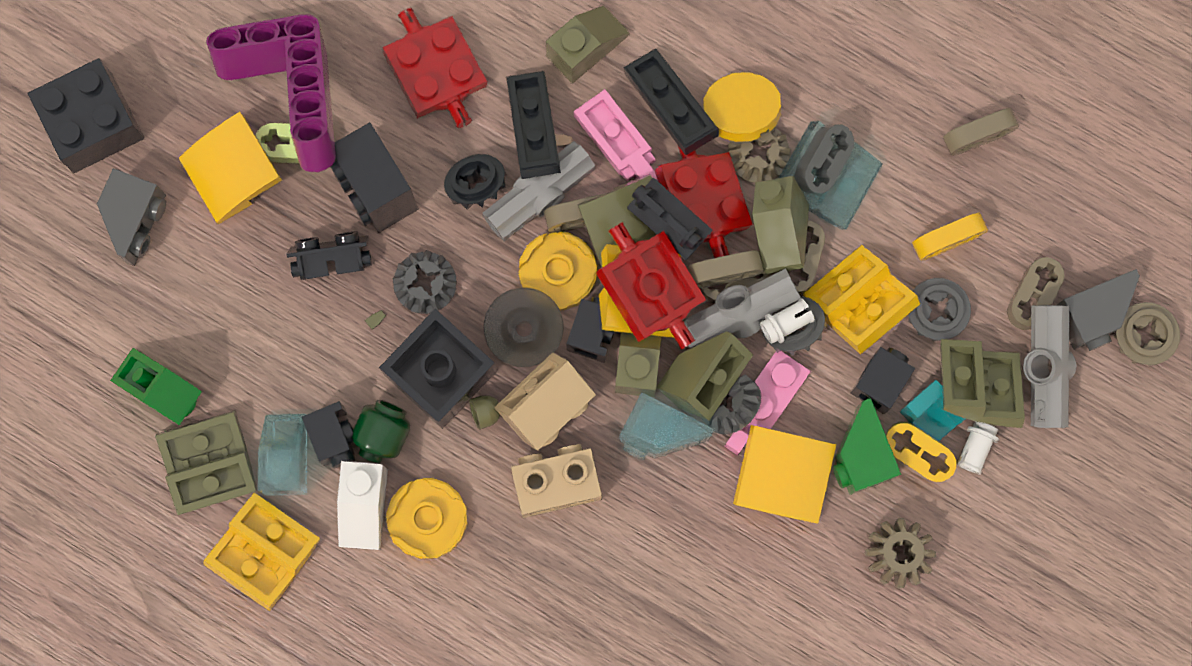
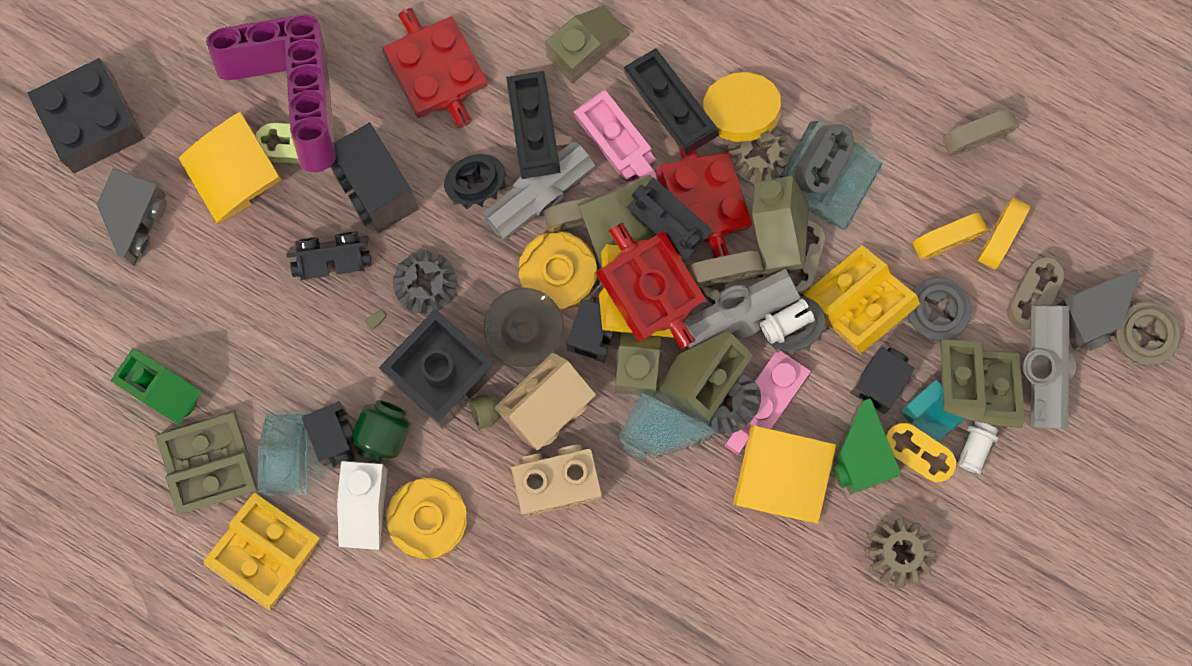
(1003, 233): none -> yellow beam

